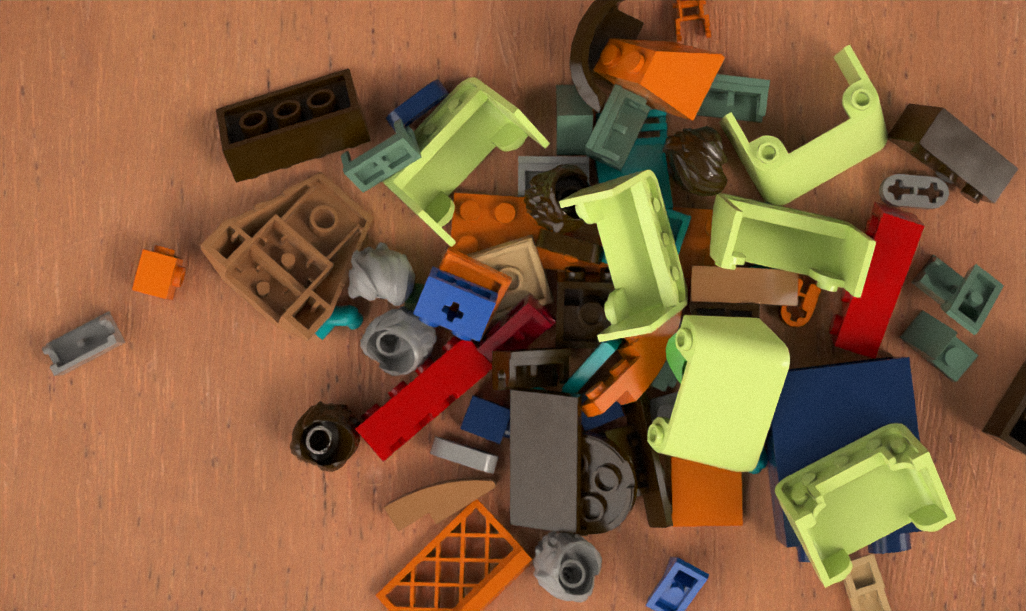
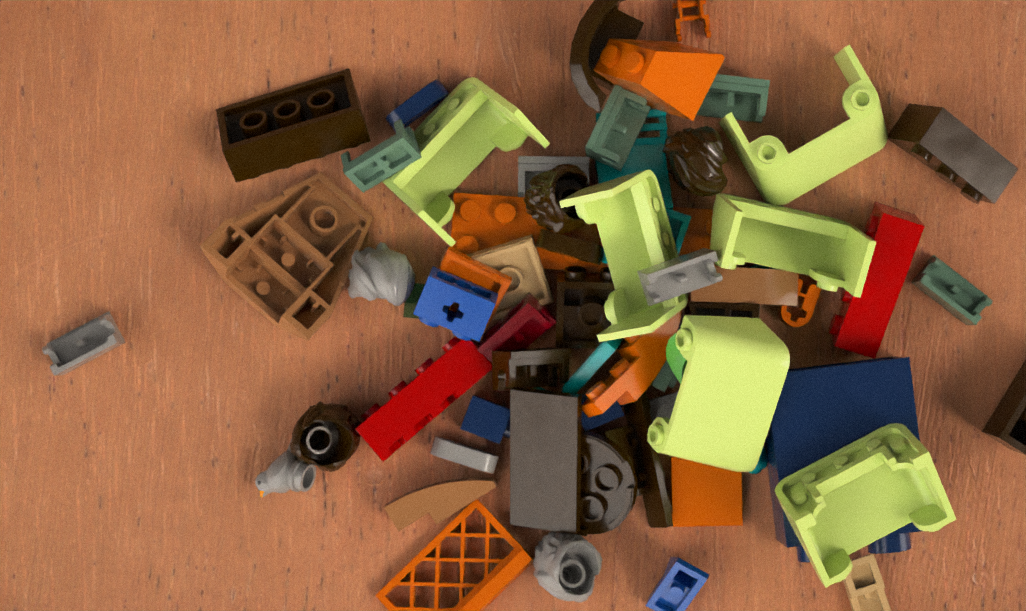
(159, 273): orange brick -> none
(286, 474): none -> light grey animal
(342, 316): teal arm -> none
(398, 341): light grey hair -> none
(573, 121): sand green slope -> none
(679, 276): none -> light grey hinge
(914, 183): light grey beam -> none
(939, 345): sand green slope -> none
(973, 299): sand green slope -> none

